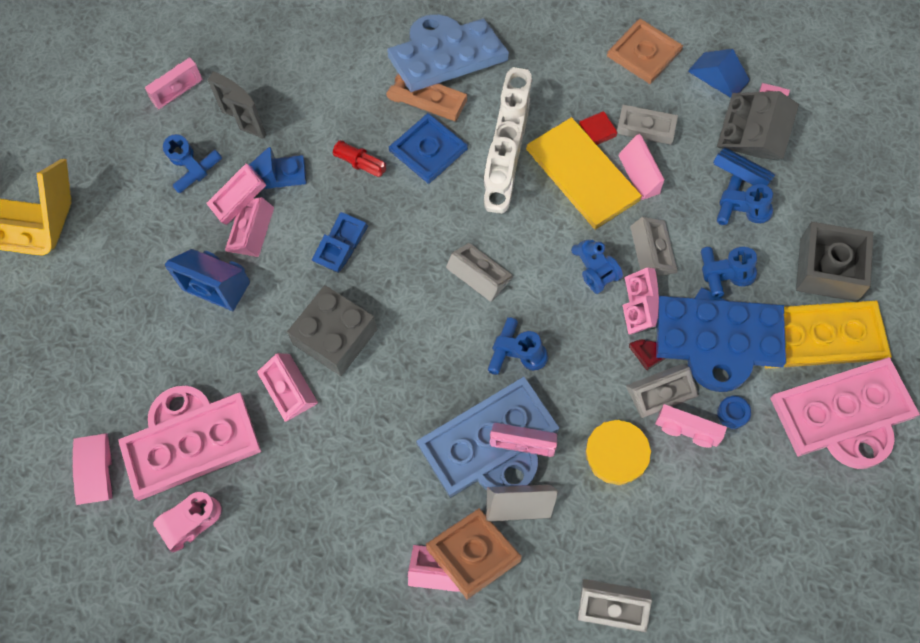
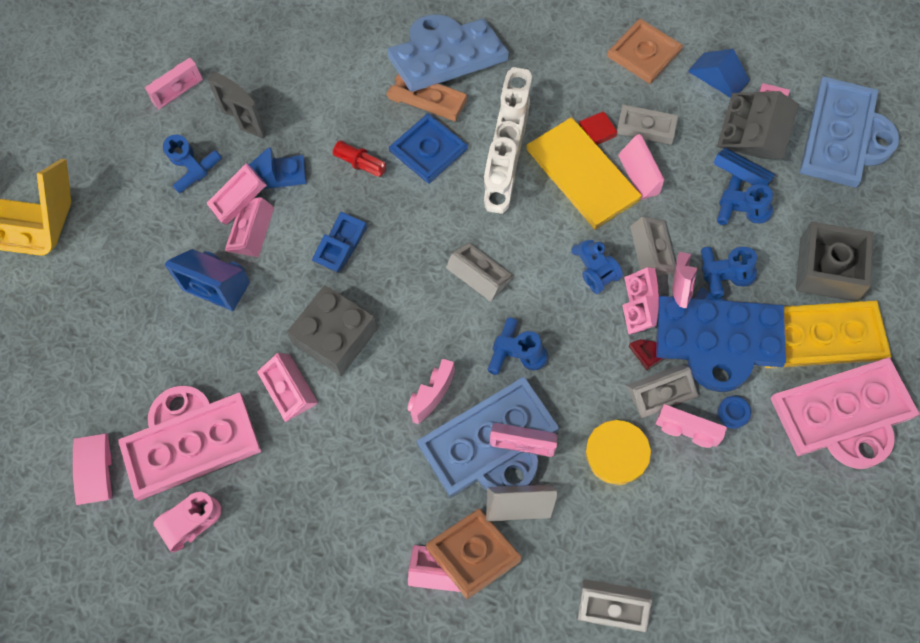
(429, 397): none -> bright pink slope
(683, 280): none -> bright pink slope
(845, 133): none -> medium blue plate

